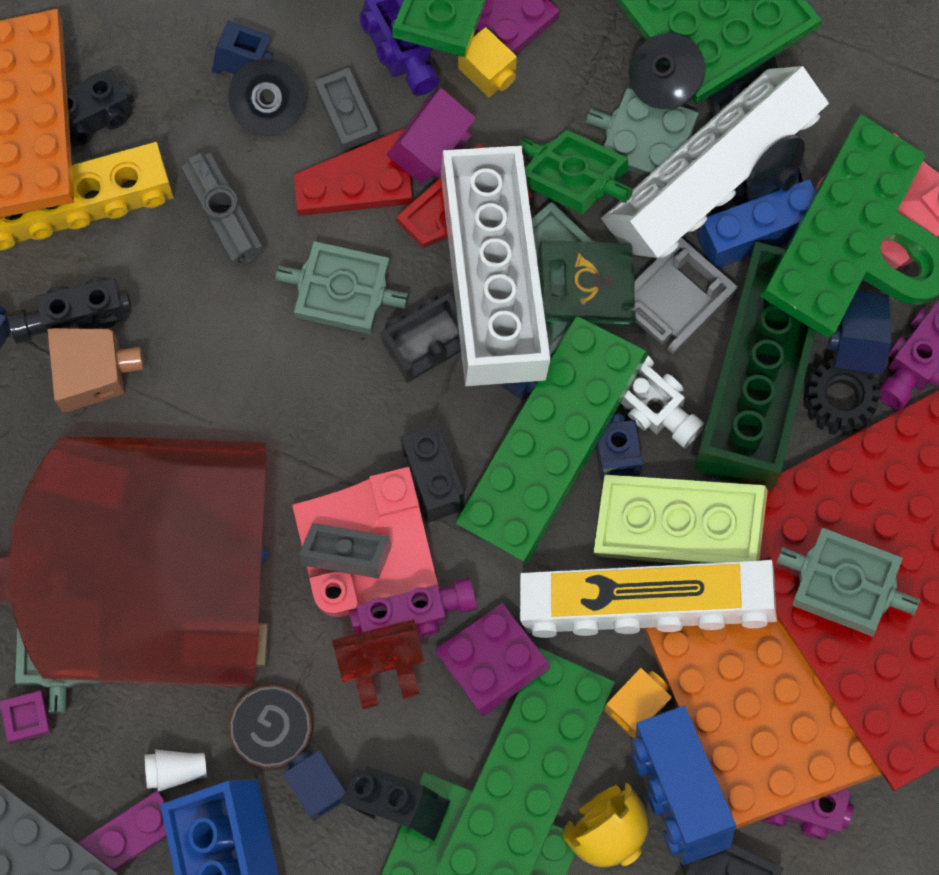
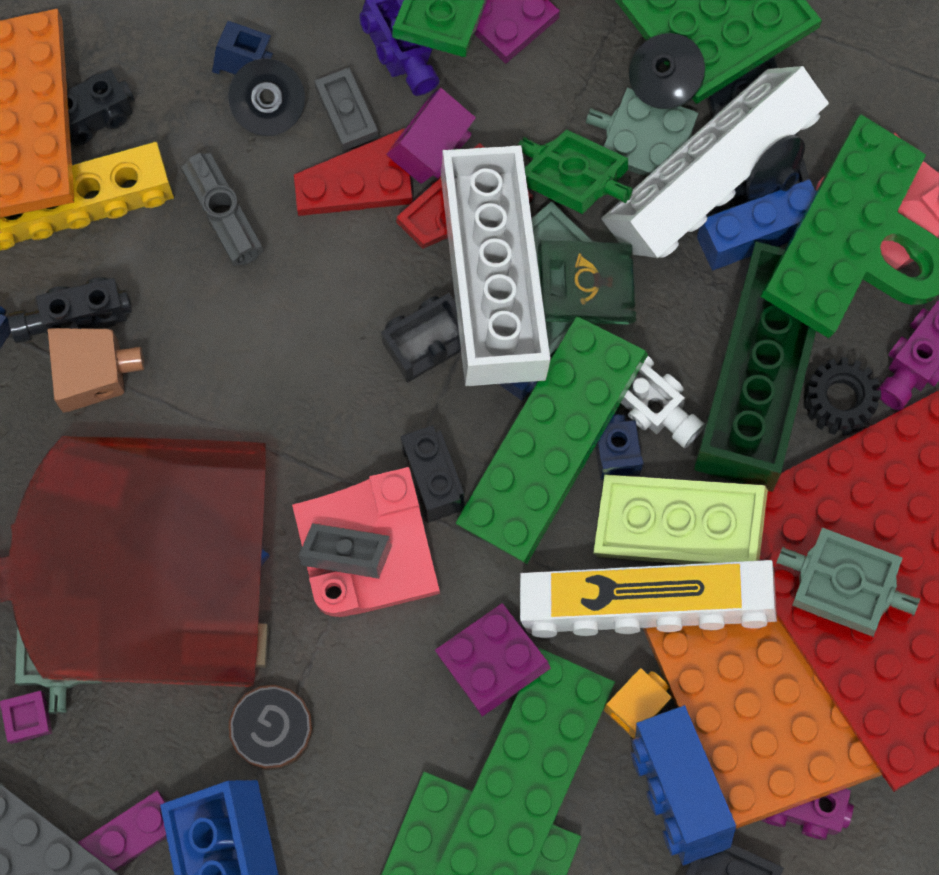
(173, 768): white cone -> none
(314, 784): dark blue brick -> none
(342, 287): sand green plate -> none
(377, 652): clear red plate -> none
(396, 800): black window -> none
(403, 608): magenta brick -> none
(489, 63): yellow brick -> none
(611, 829): yellow cylinder -> none
(672, 304): light grey container -> none
(863, 334): dark blue brick -> none

